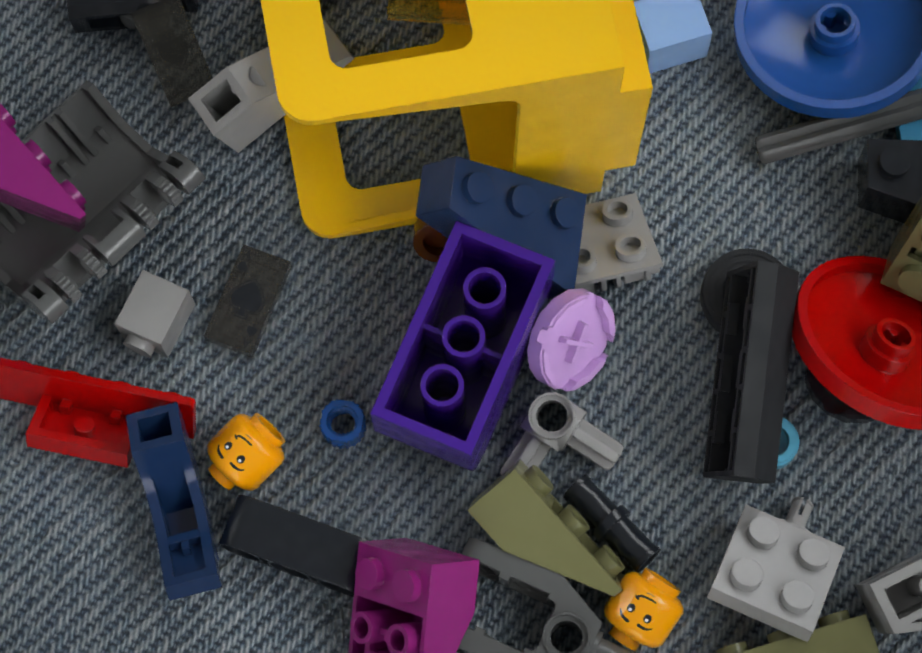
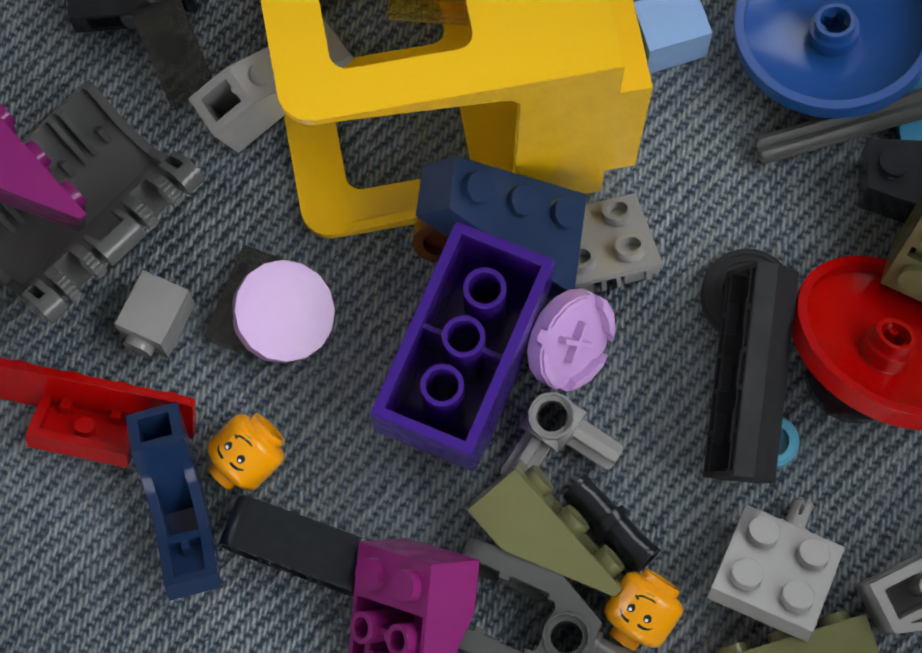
(283, 311): none -> lavender tile
(338, 408): blue axle -> none

